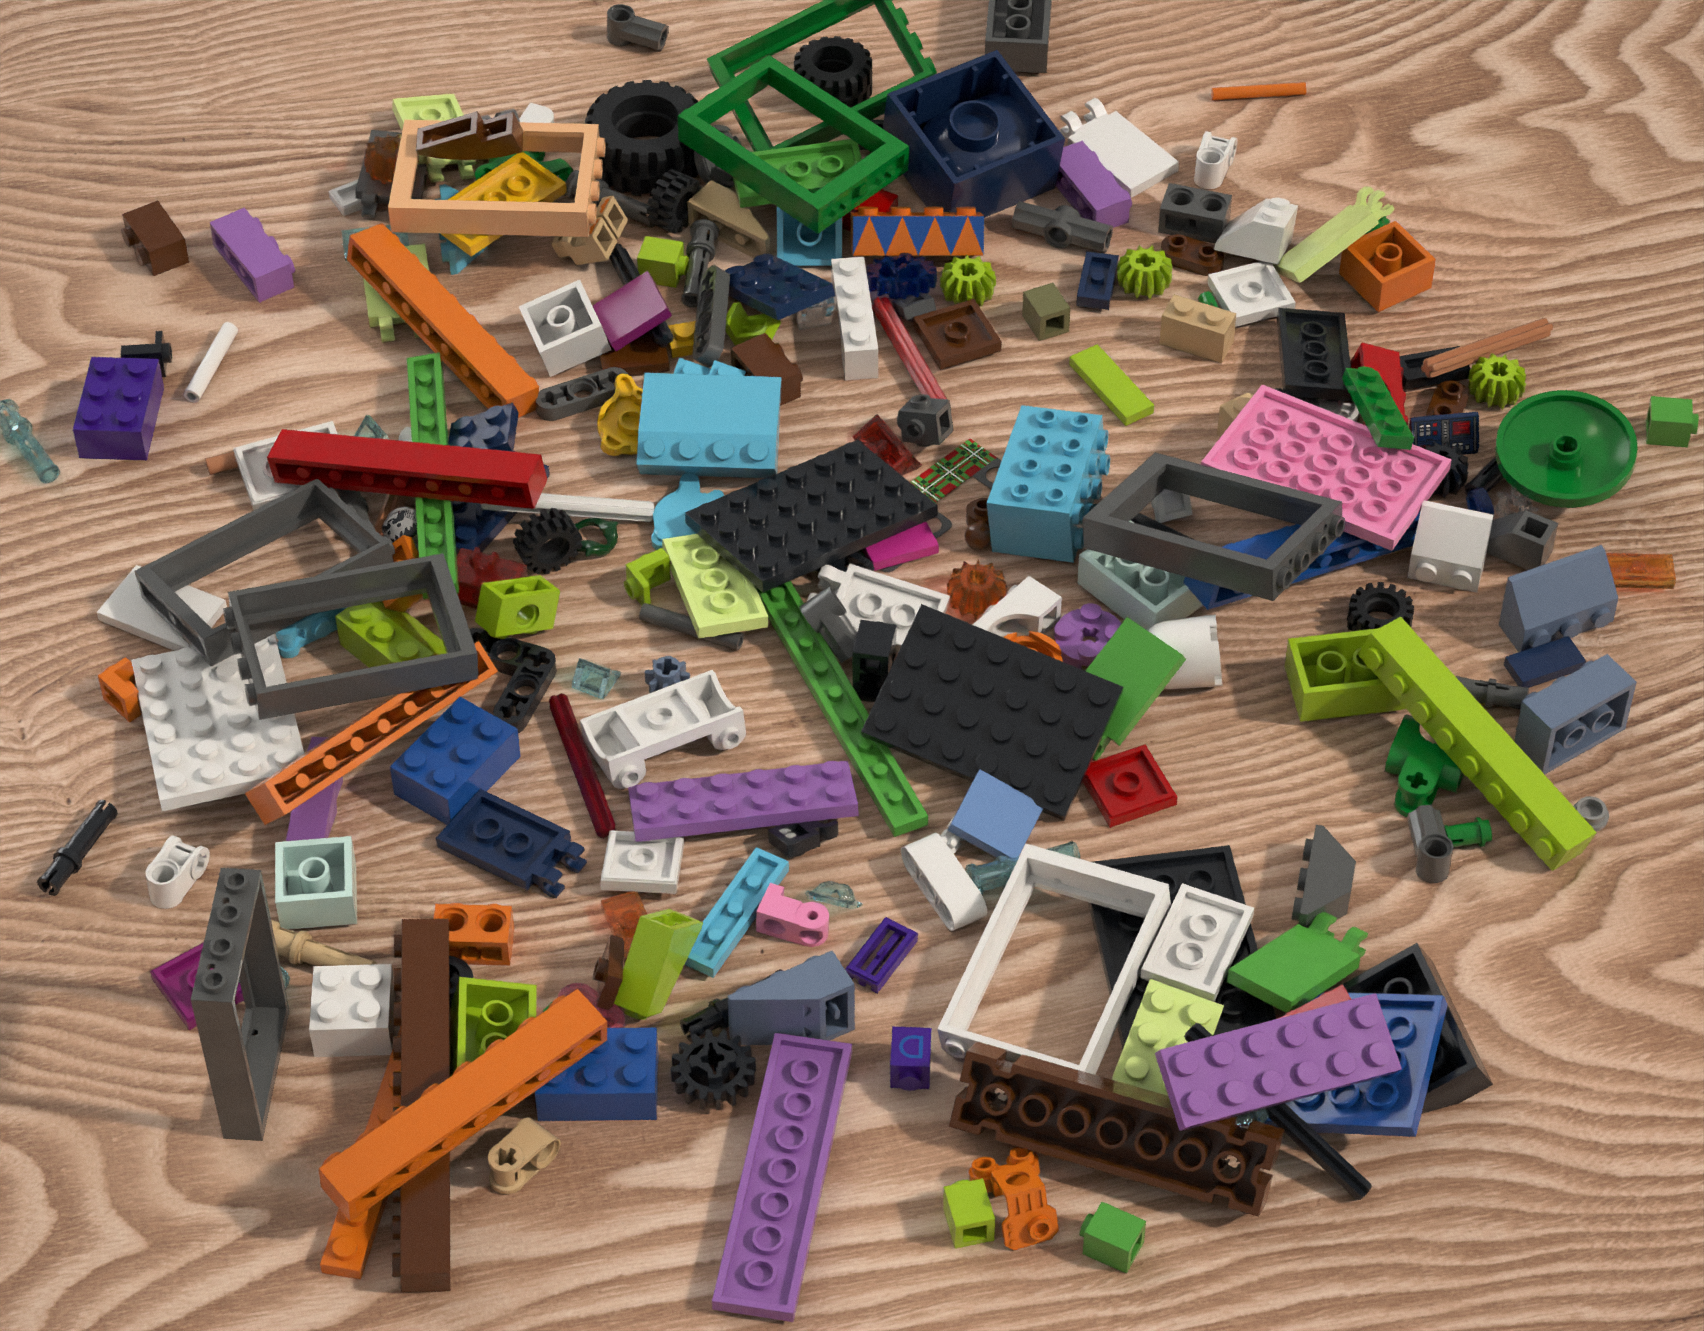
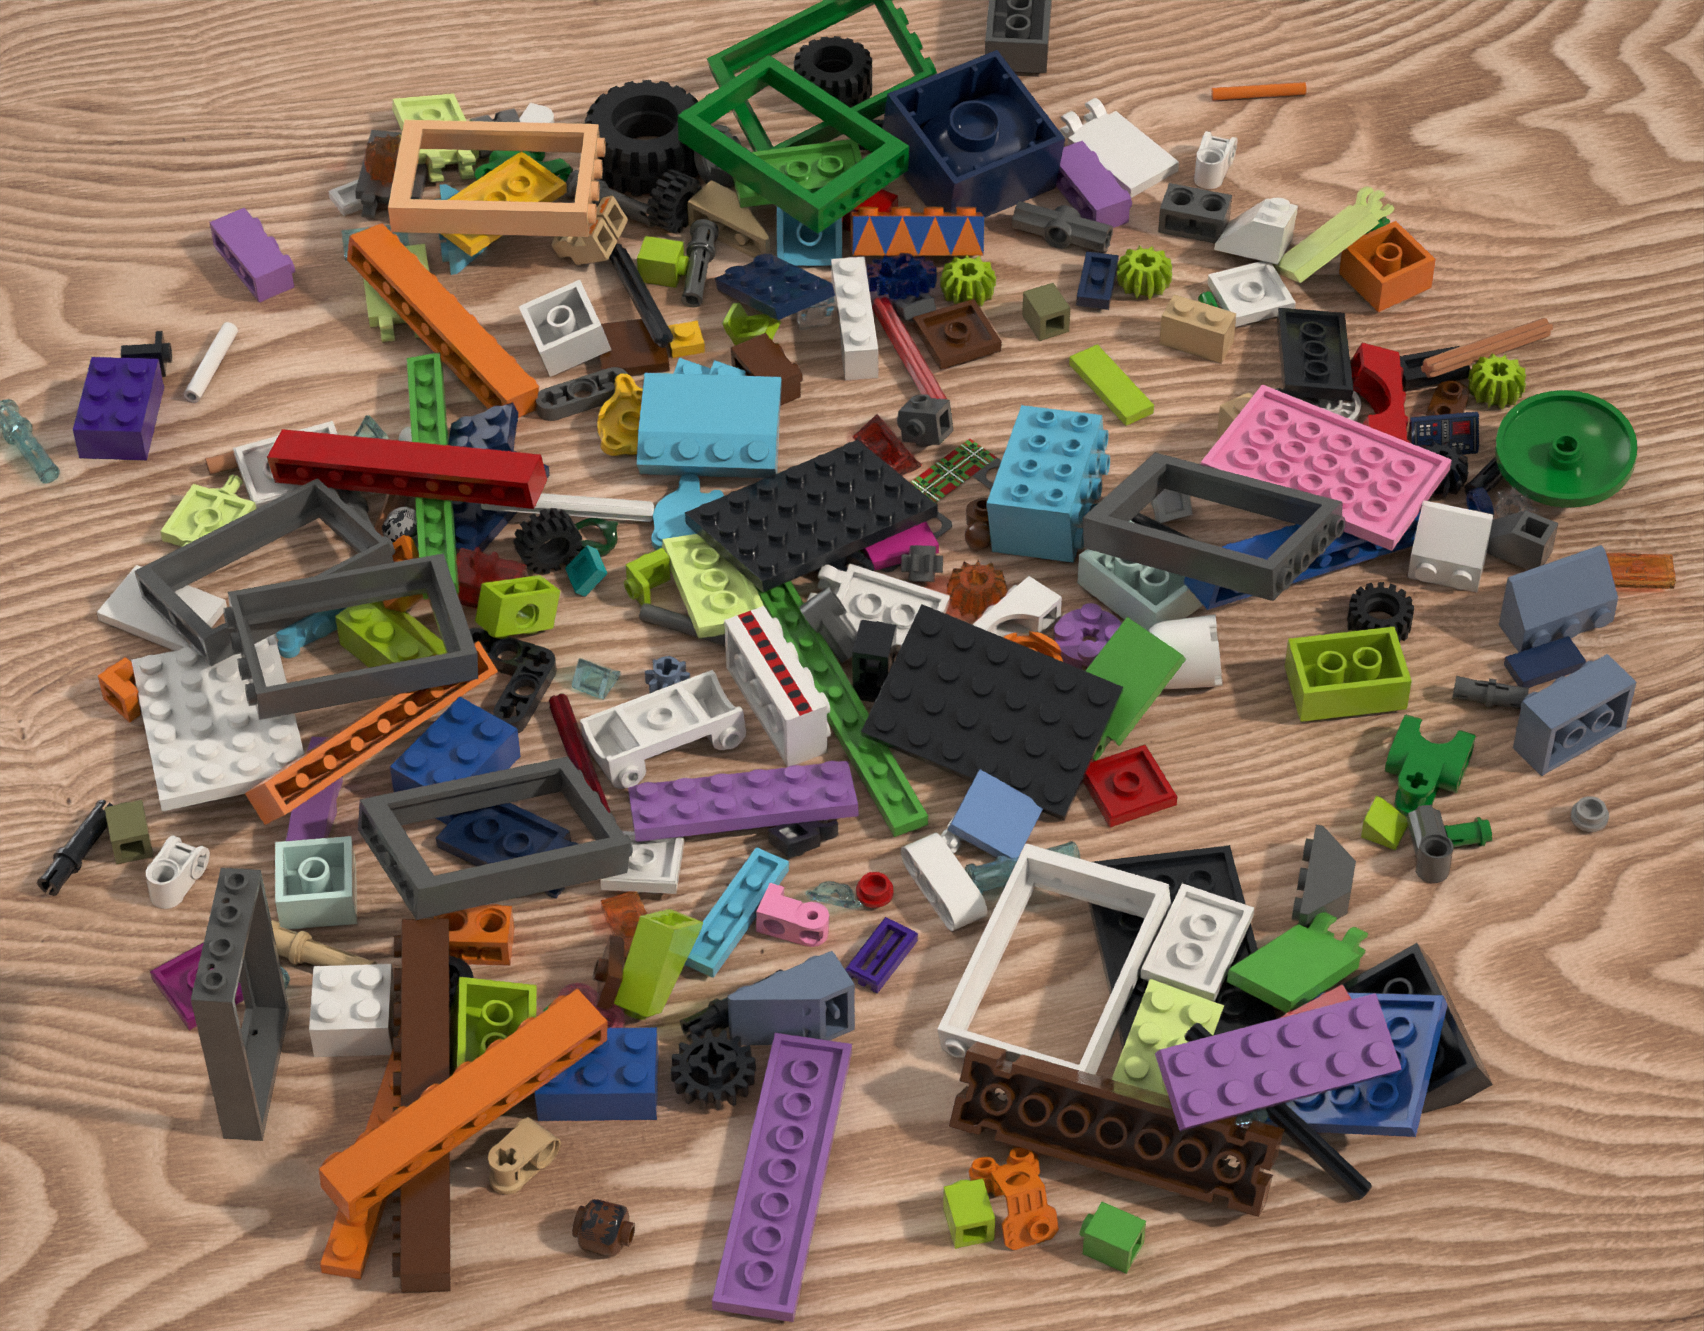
(129, 832): none -> olive brick
(154, 238): reddish brown brick -> none
(205, 511): none -> yellowish green plate
(471, 137): reddish brown slope -> none
(499, 881): none -> dark grey window
(586, 571): none -> teal plate
(603, 1227): none -> reddish brown head
(627, 28): dark grey piece -> none
(632, 311): magenta tile -> none
(711, 316): dark grey beam -> none
(777, 686): none -> white brick
(874, 890): none -> red plate
(910, 1058): dark purple brick -> none
(922, 563): none -> dark grey gear
(1192, 254): reddish brown plate -> none
(1377, 408): green plate -> none
(1384, 824): none -> lime slope
(1477, 743): lime brick -> none
(1670, 421): bright green brick -> none

